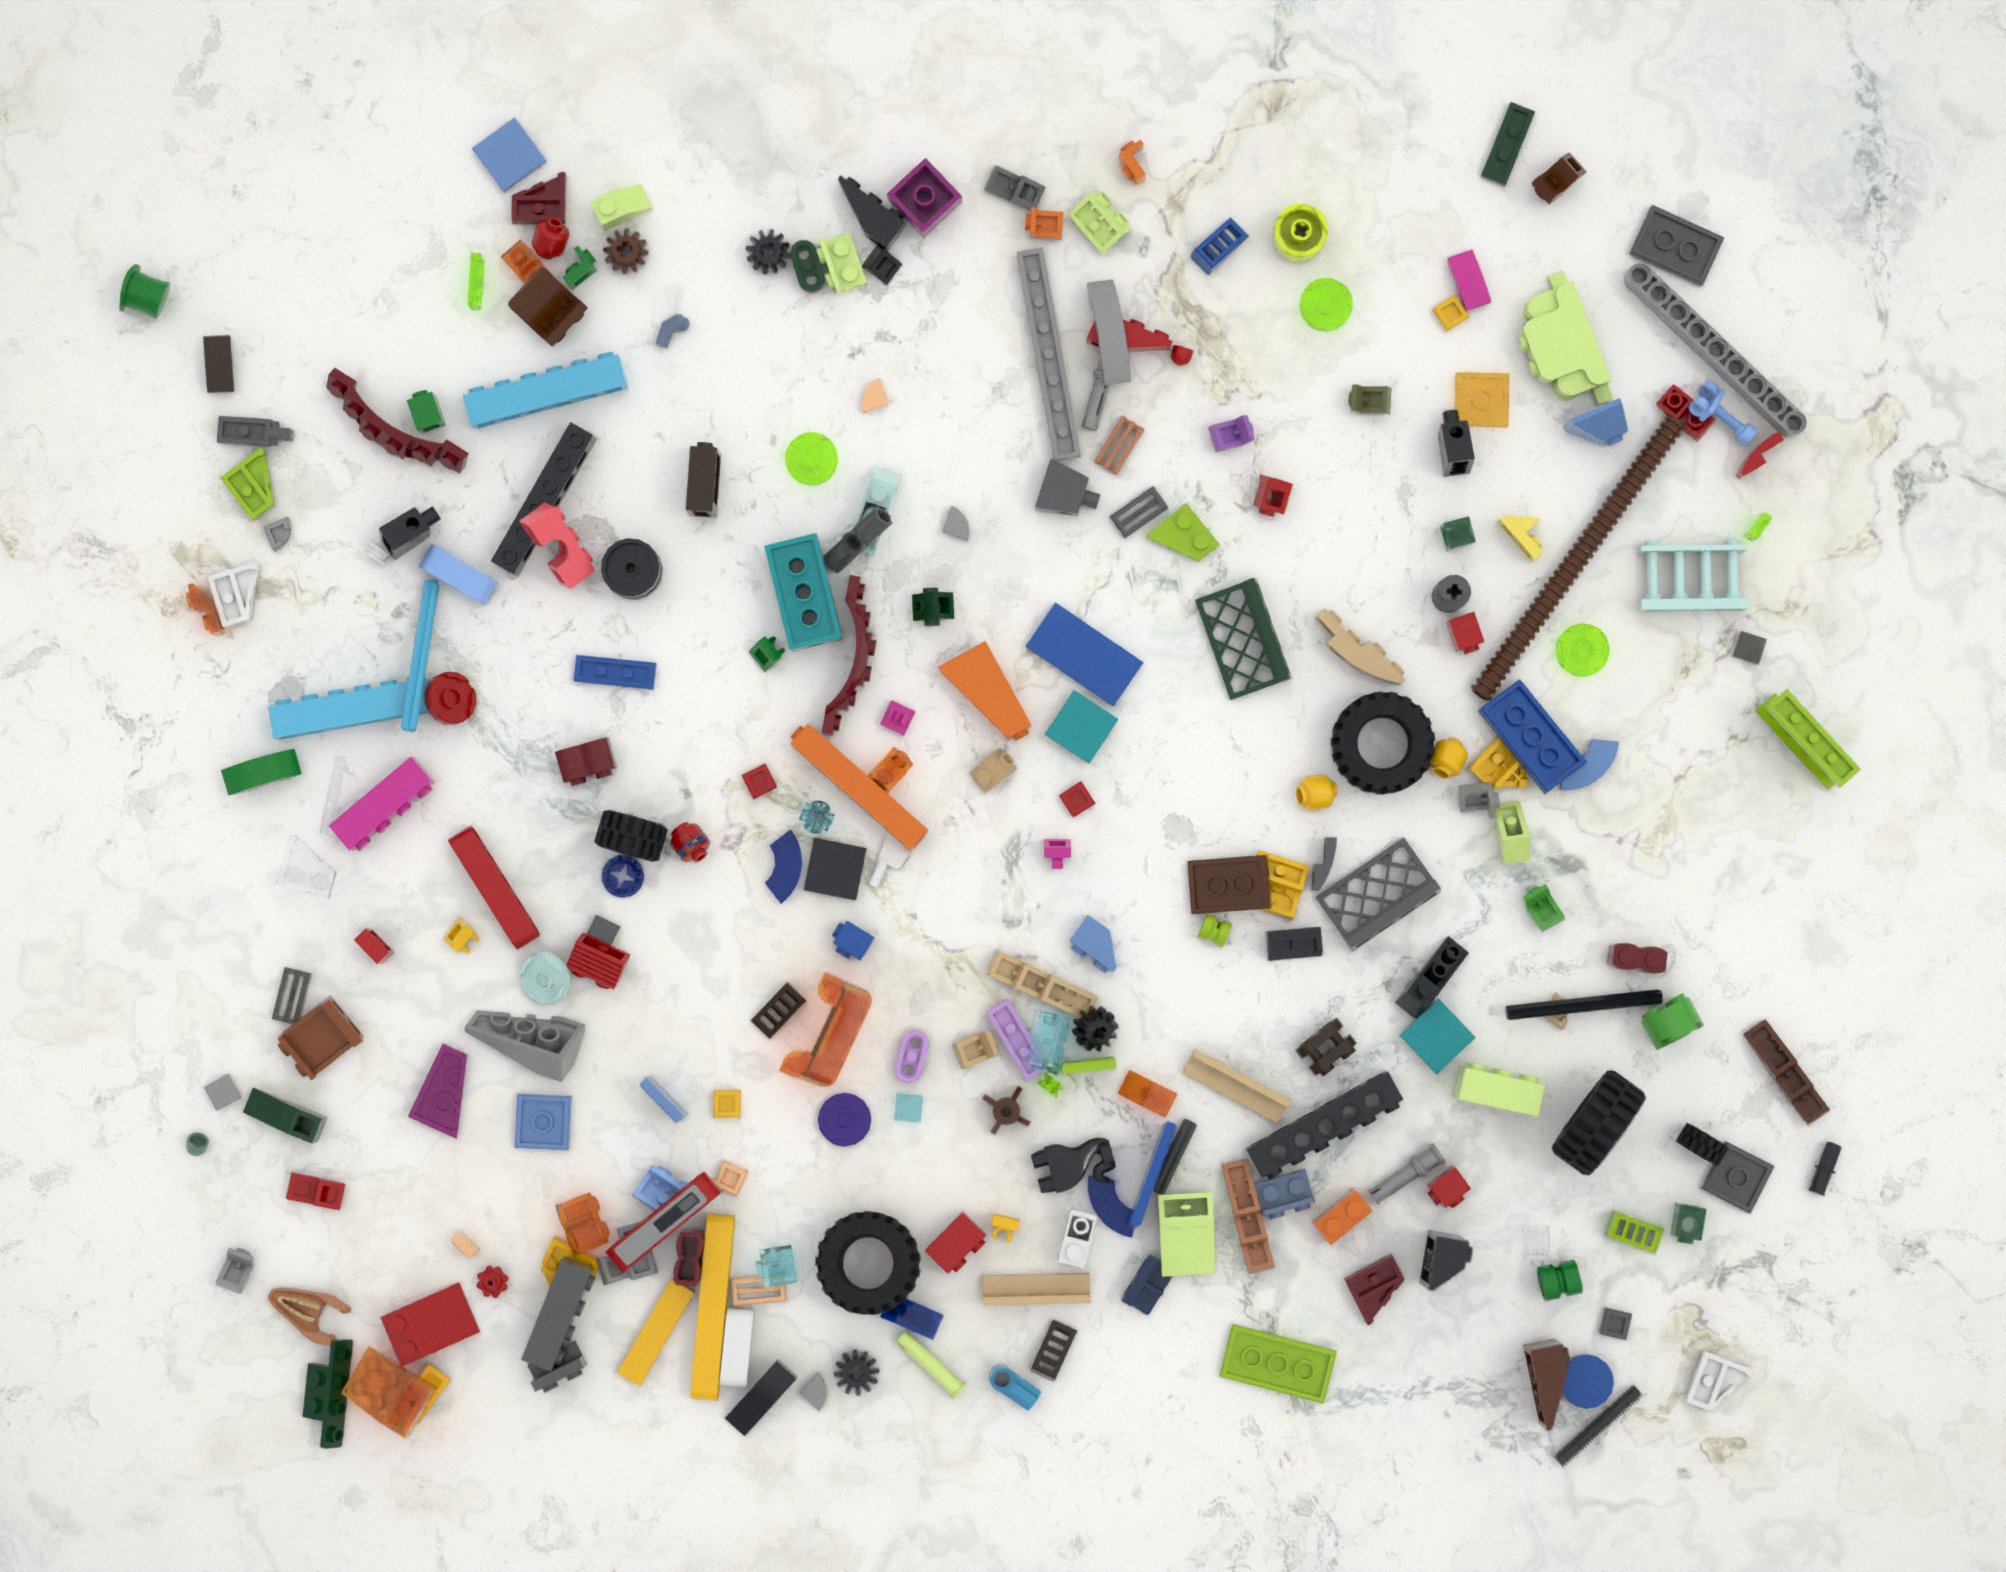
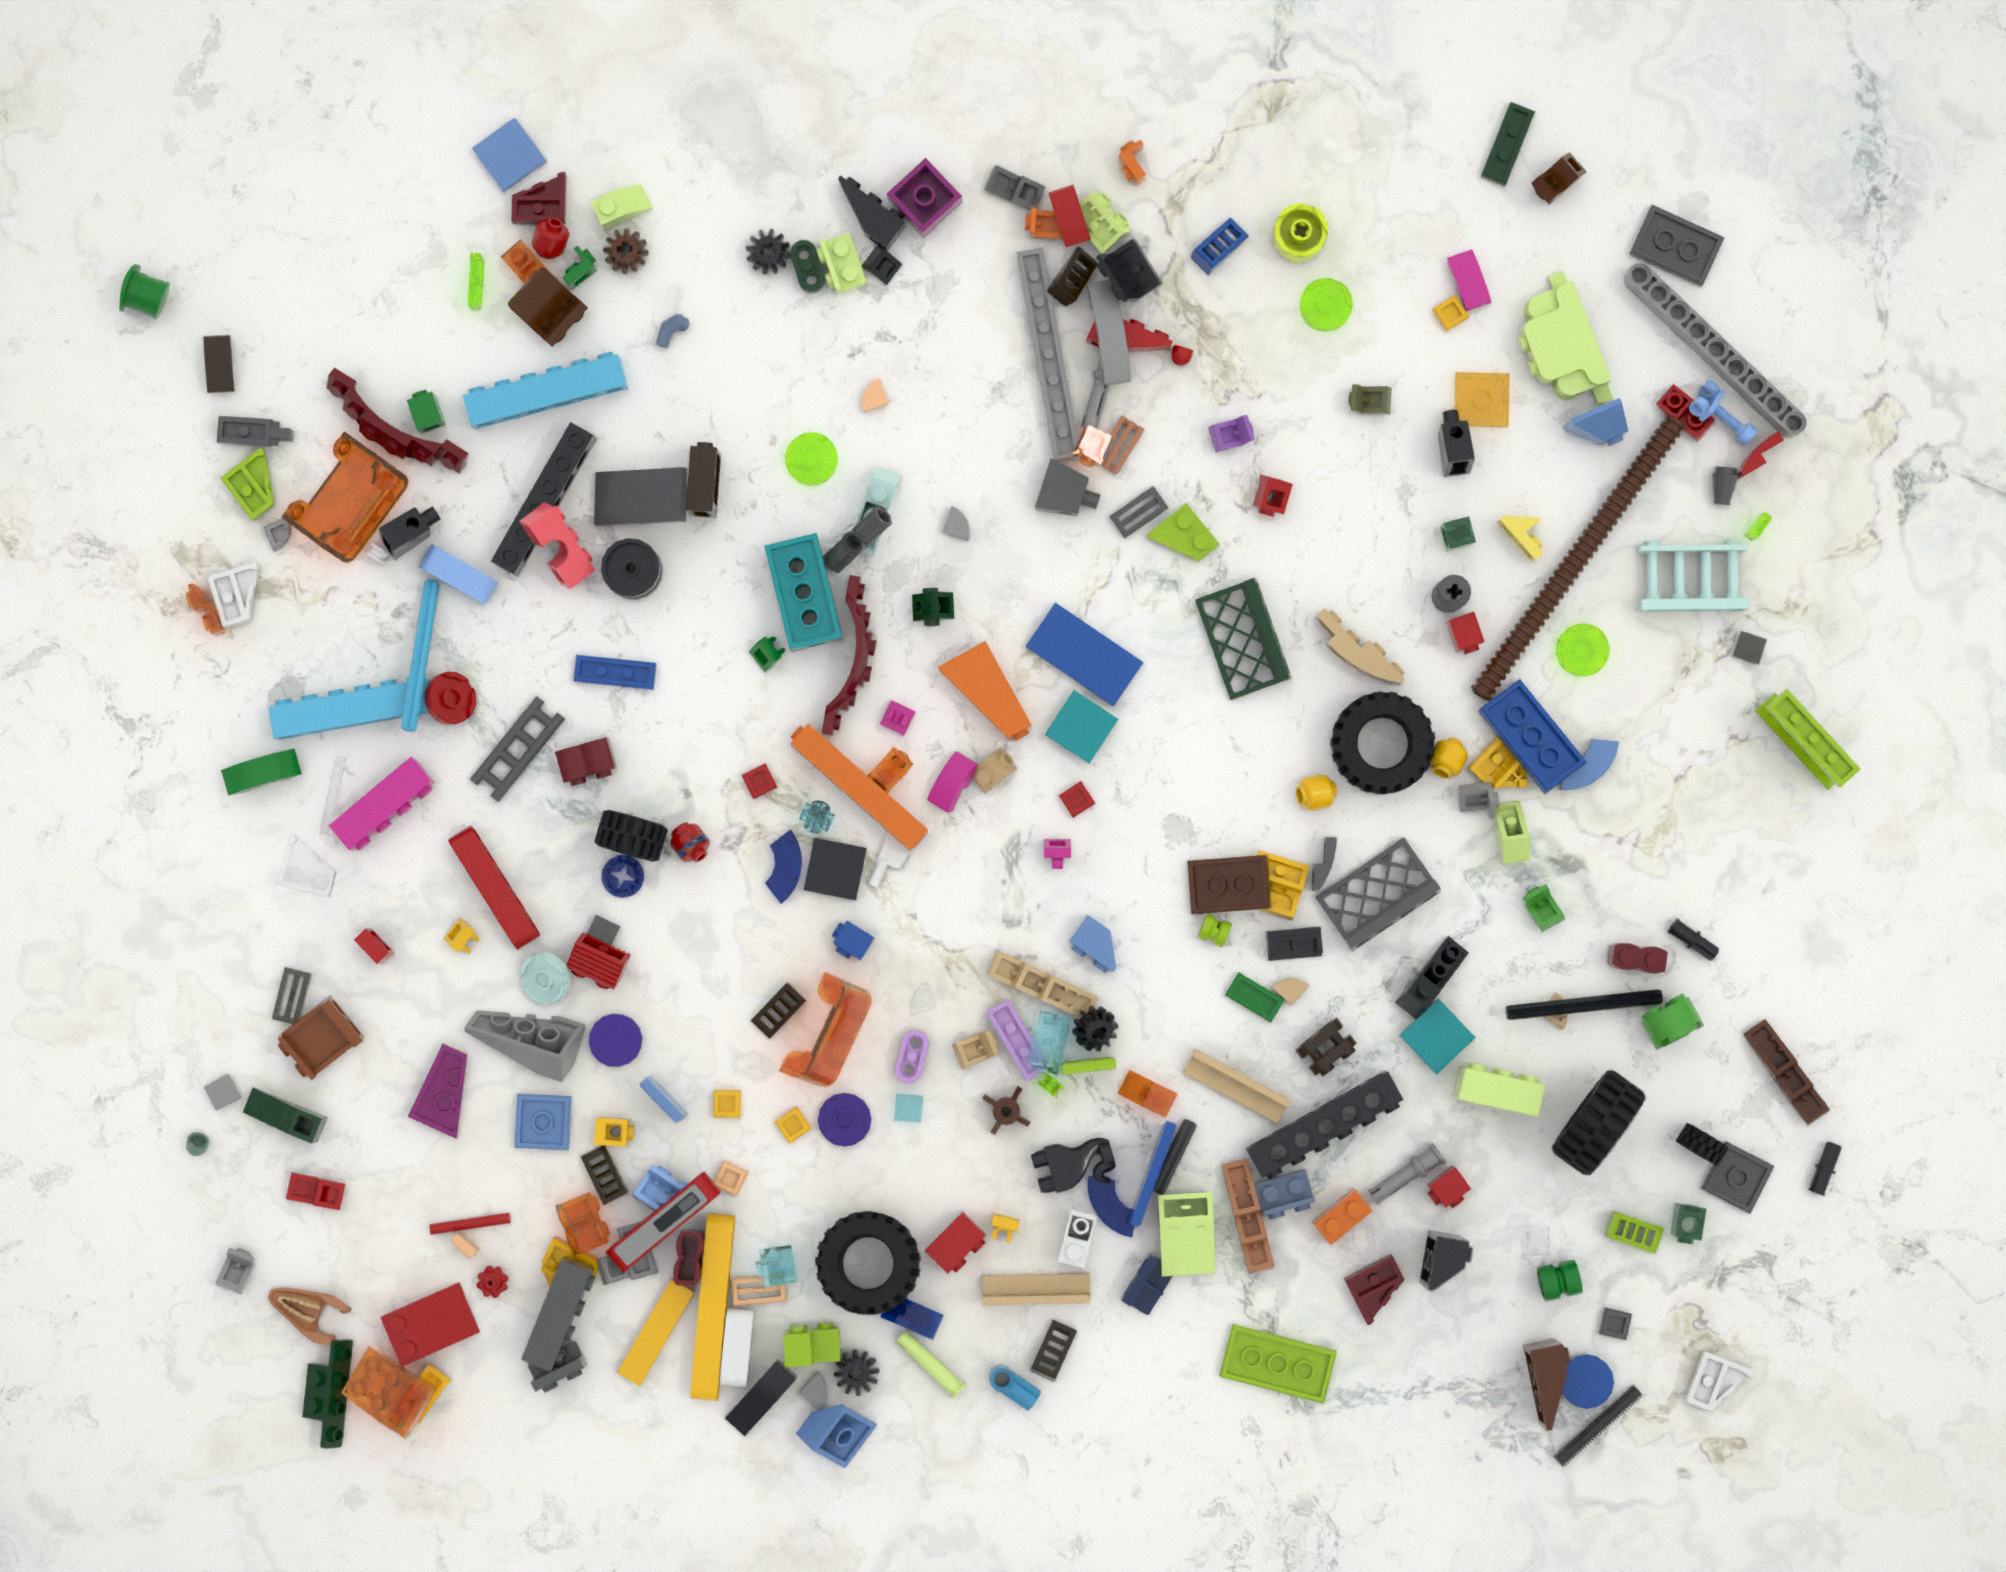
(349, 501): none -> clear orange windscreen
(470, 1223): none -> red bar
(501, 752): none -> dark grey bar
(603, 1131): none -> yellow brick
(605, 1198): none -> dark brown slope
(615, 1040): none -> dark purple tile
(640, 496): none -> dark grey tile
(793, 1125): none -> yellow tile
(811, 1345): none -> lime brick
(836, 1433): none -> medium blue slope
(950, 782): none -> dark pink slope
(1062, 289): none -> dark brown slope
(1069, 216): none -> red slope
(1092, 446): none -> clear orange bracket
(1129, 272): none -> black bracket
(1254, 997): none -> green tile
(1290, 989): none -> tan tile
(1693, 940): none -> black axle
(1724, 484): none -> dark grey cone

